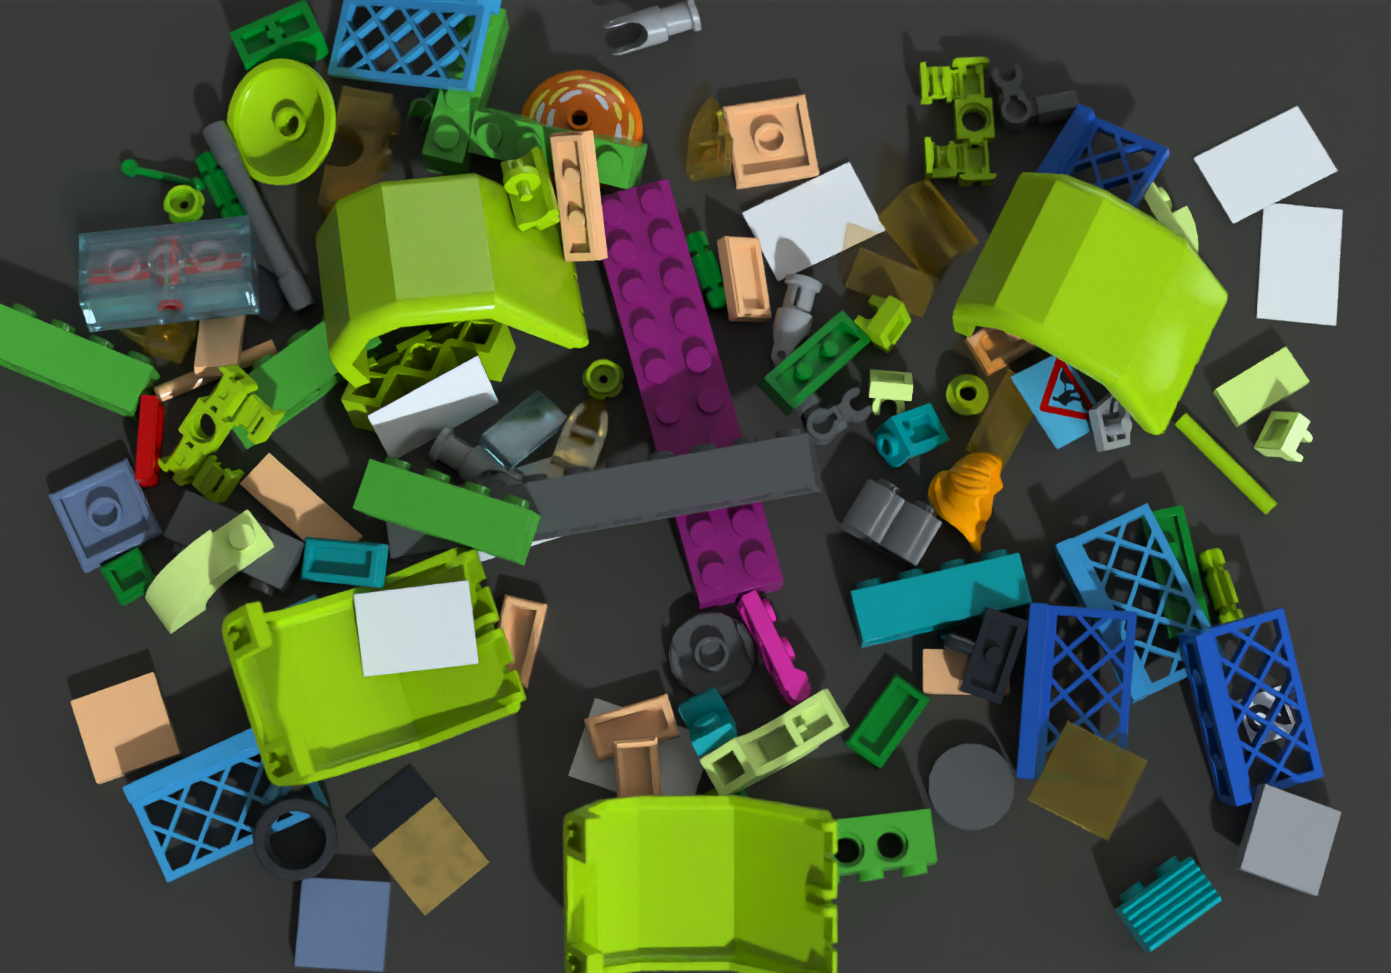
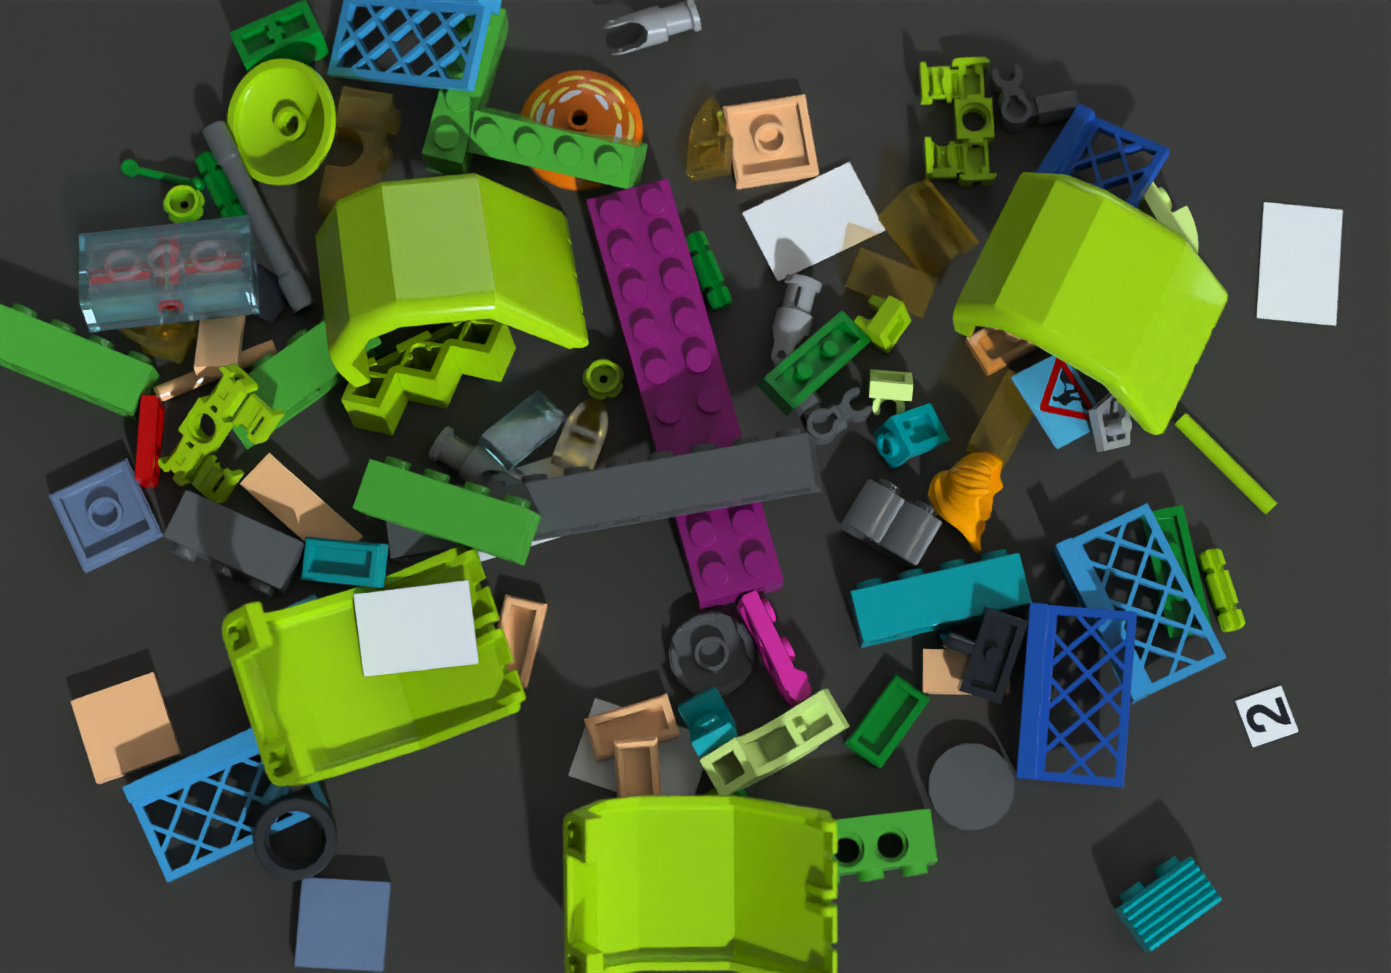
(128, 576): green tile -> none
(202, 567): yellowish green arch -> none
(417, 840): pearl gold sticker -> none
(423, 108): bright green hand -> none
(432, 407): white sticker -> none
(531, 191): lime hips -> none
(578, 196): light nougat tile -> none
(744, 279): light nougat tile -> none
(961, 406): lime plate -> none
(1088, 780): clear yellow tile -> none
(1216, 714): blue fence -> none
(1261, 386): yellowish green tile -> none
(1265, 164): white sticker -> none
(1283, 434): yellowish green tile -> none
(1287, 839): light grey tile -> none

